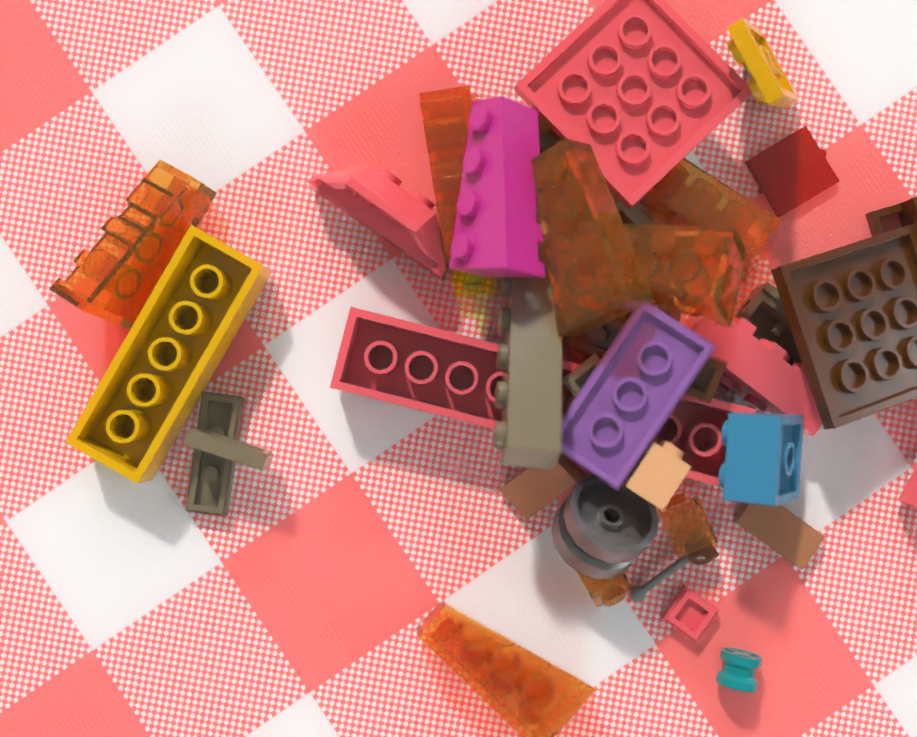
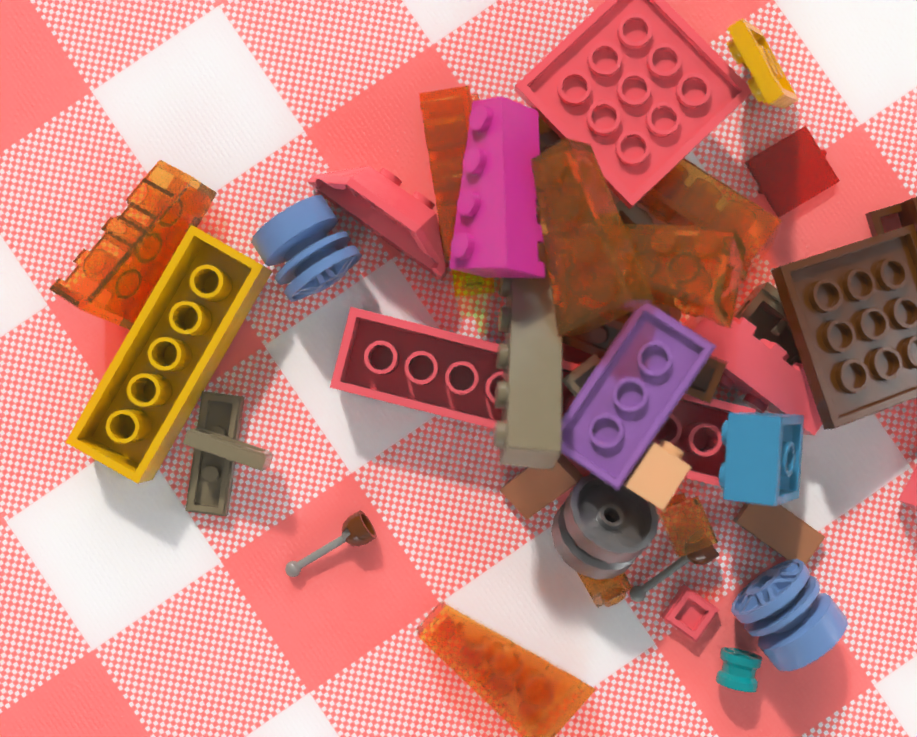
(302, 242): none -> medium blue wheel
(356, 531): none -> hinge
(790, 615): none -> medium blue wheel

